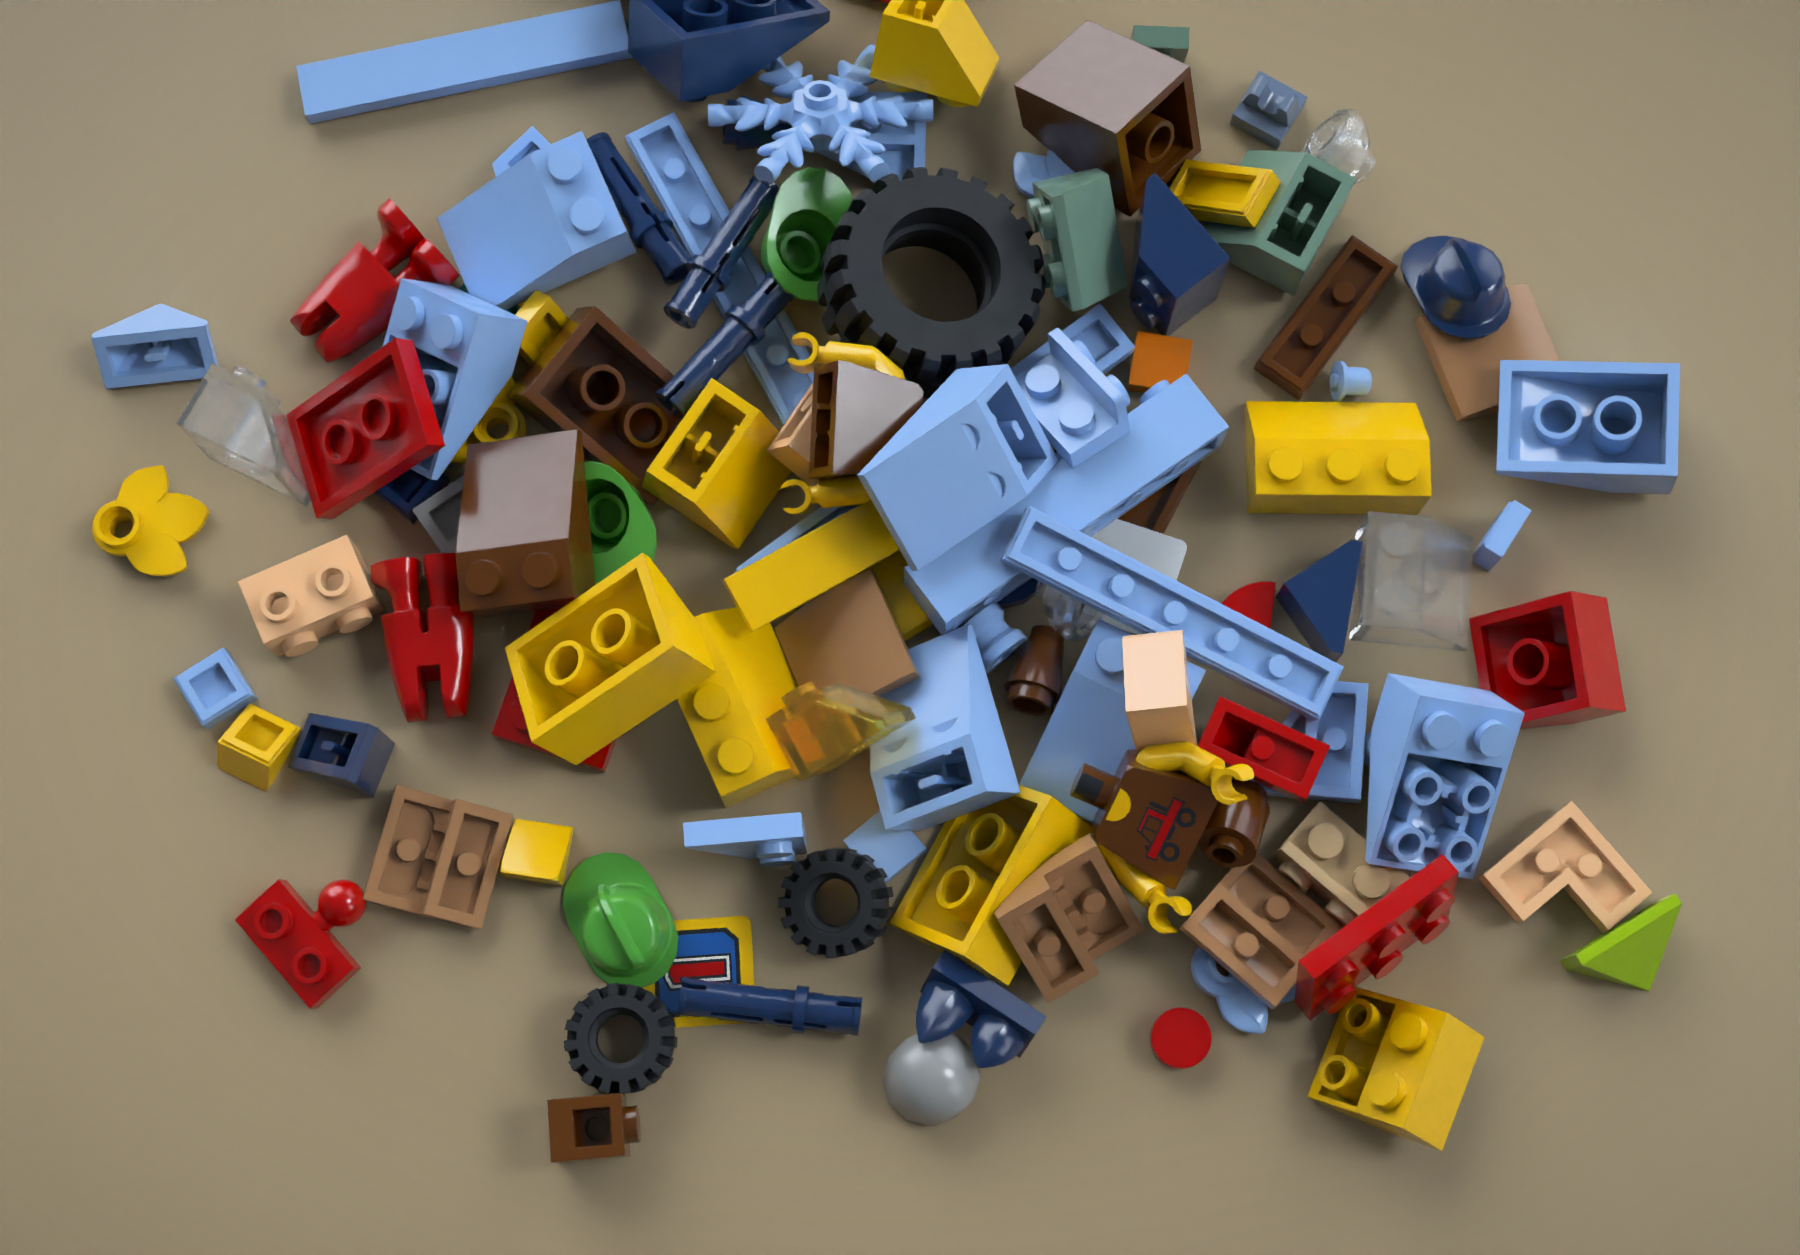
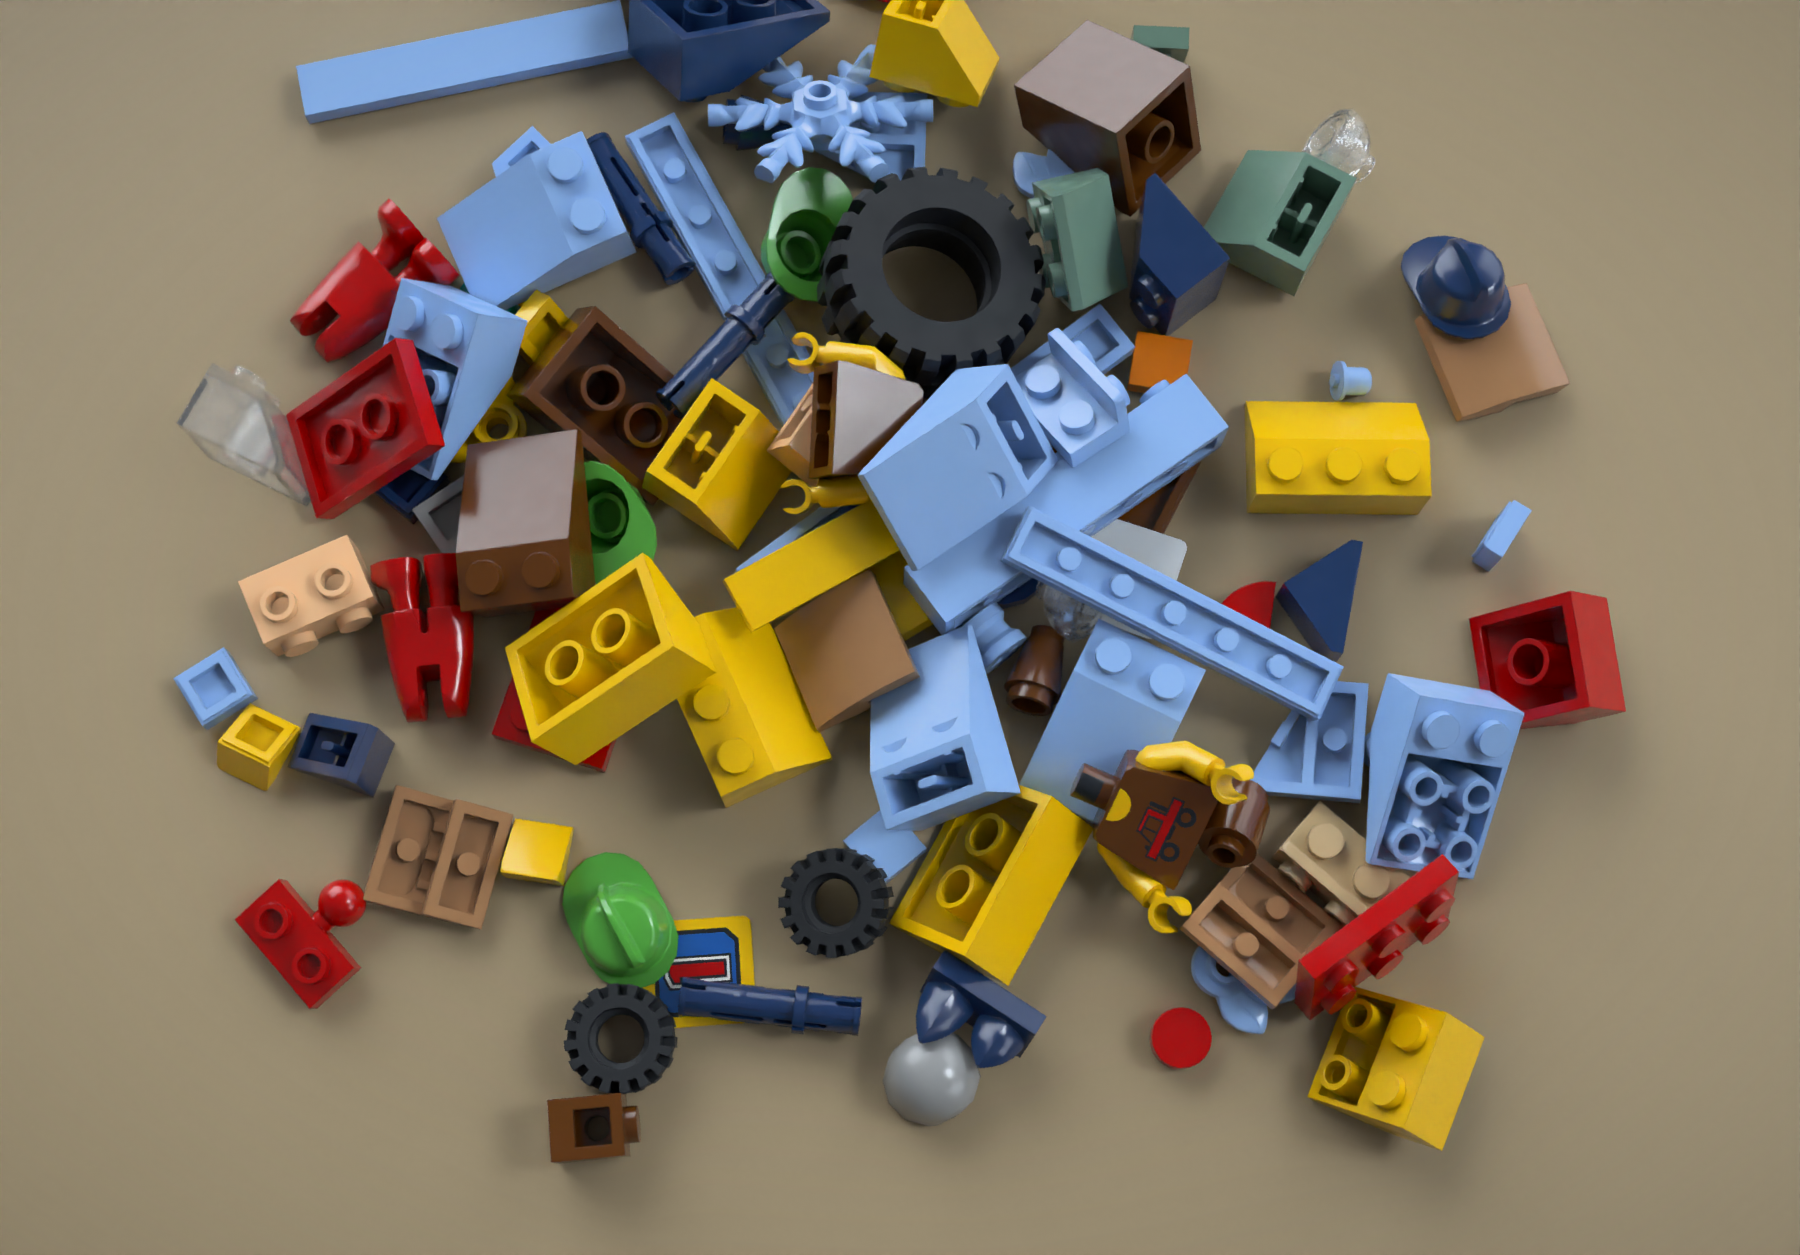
(154, 348): light blue slope -> none
(158, 523): yellow plate -> none
(711, 269): dark blue pin -> none
(768, 837): light blue wing -> none
(832, 726): clear yellow slope -> none
(1067, 918): medium nougat slope -> none
(1157, 689): light nougat slope -> none
(1225, 192): yellow tile -> none
(1268, 110): sand blue tile -> none
(1274, 751): red slope -> none
(1325, 317): reddish brown tile -> none
(1412, 583): clear slope -> none
(1569, 856): light nougat plate -> none
(1590, 424): light blue slope -> none
(1631, 949): lime slope -> none

